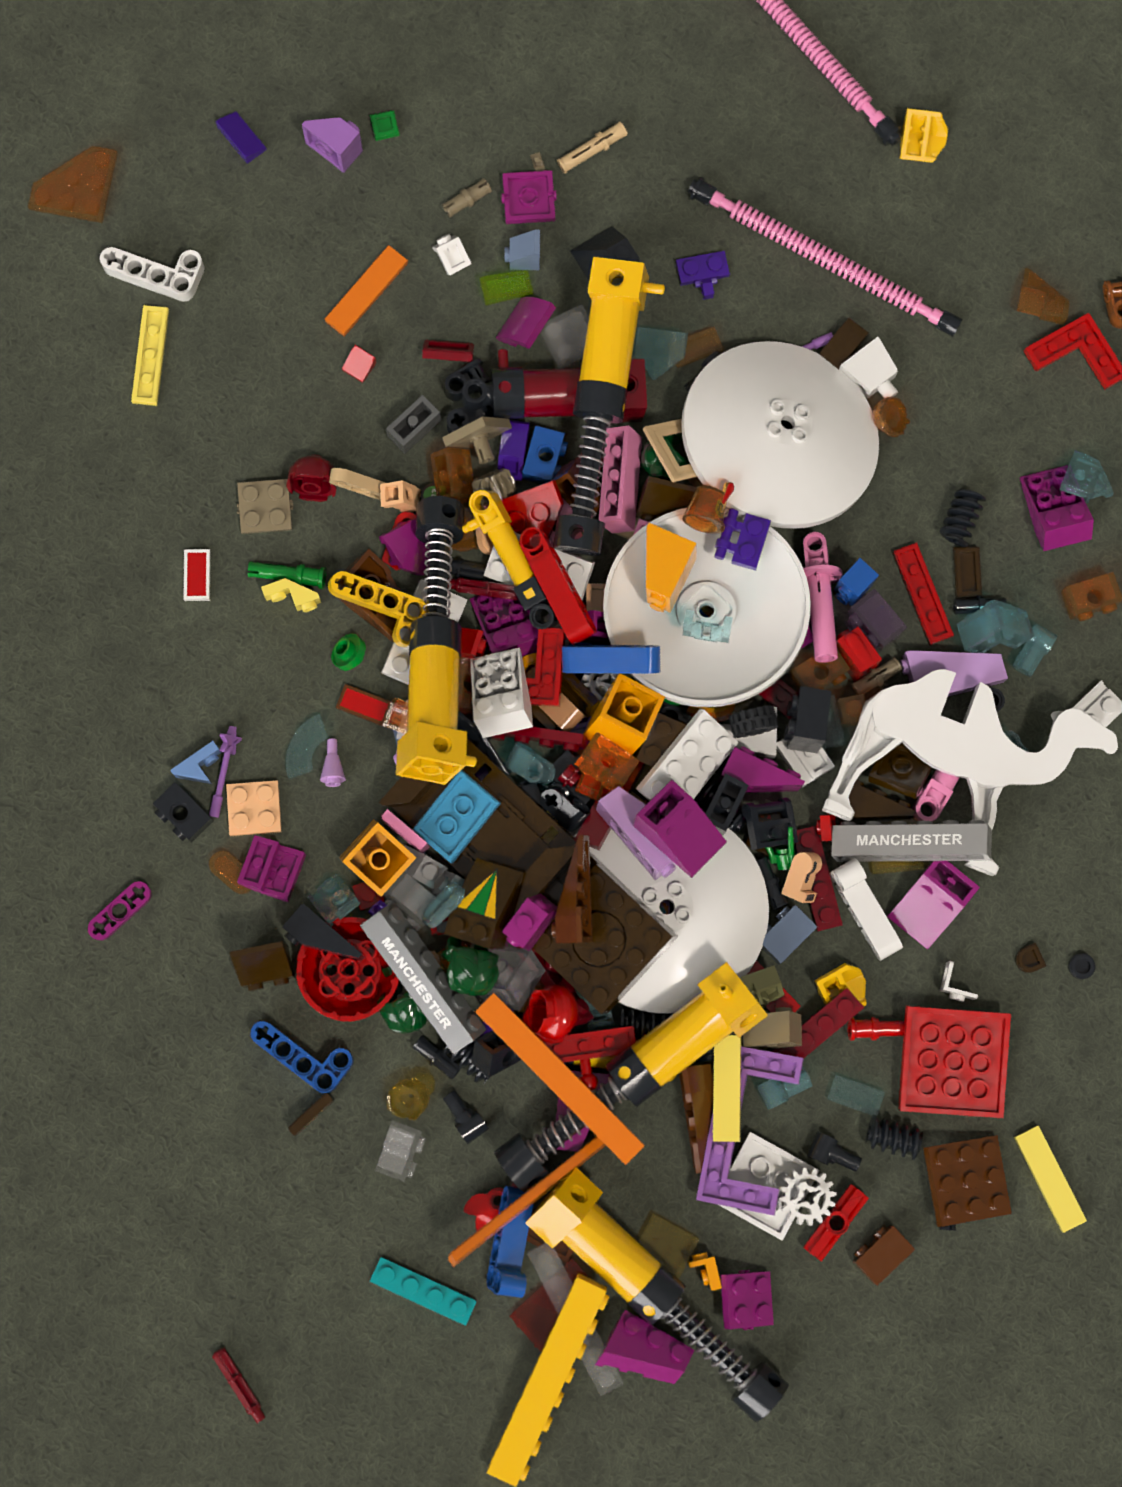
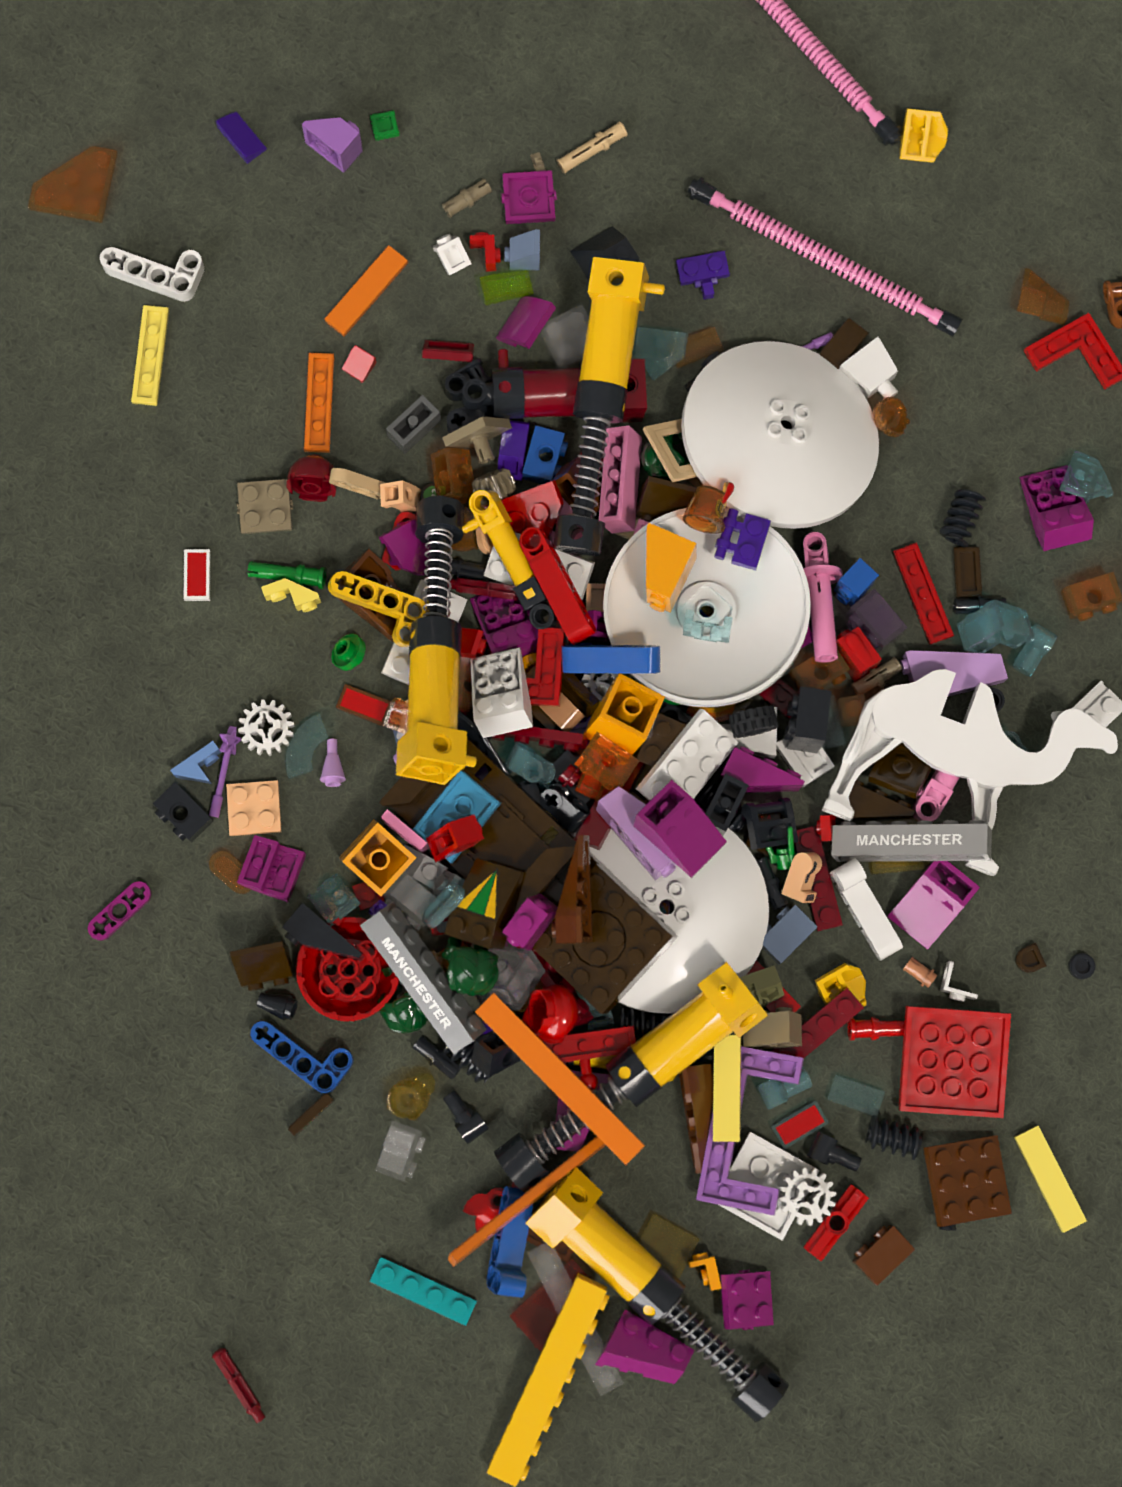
(278, 726): none -> white gear
(278, 1005): none -> black cone
(319, 402): none -> orange tile
(455, 837): none -> red slope
(486, 241): none -> red bracket
(799, 1124): none -> red tile
(920, 972): none -> nougat pin

